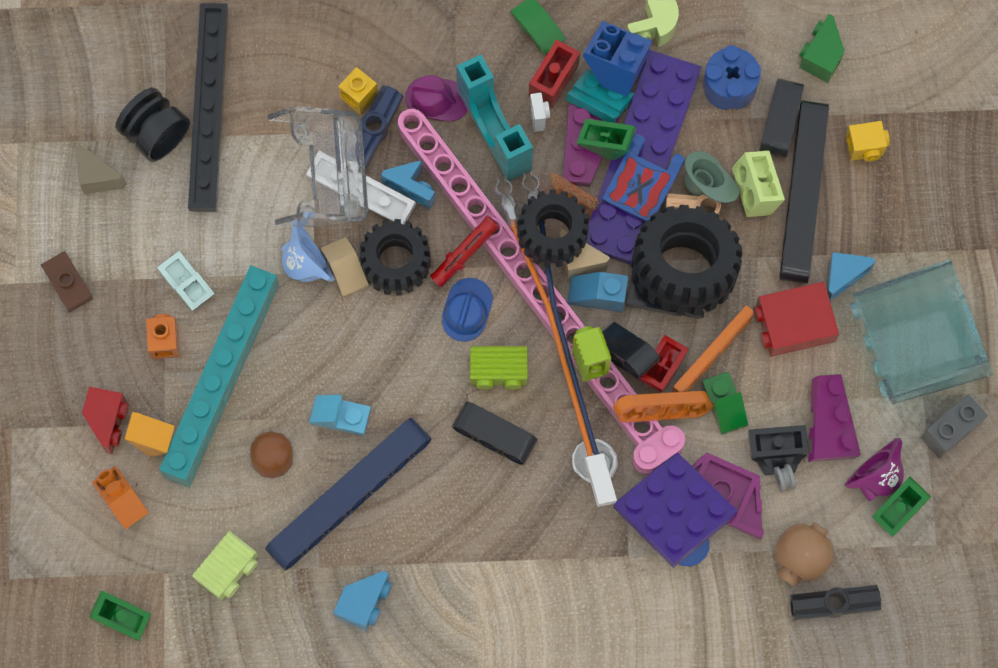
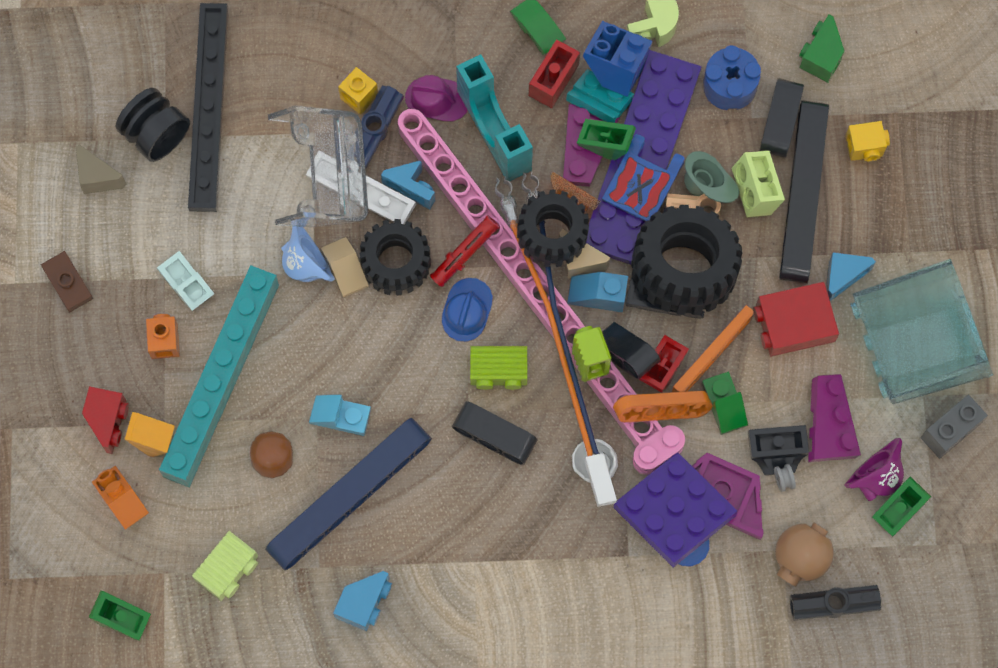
(539, 112): white plate -> none

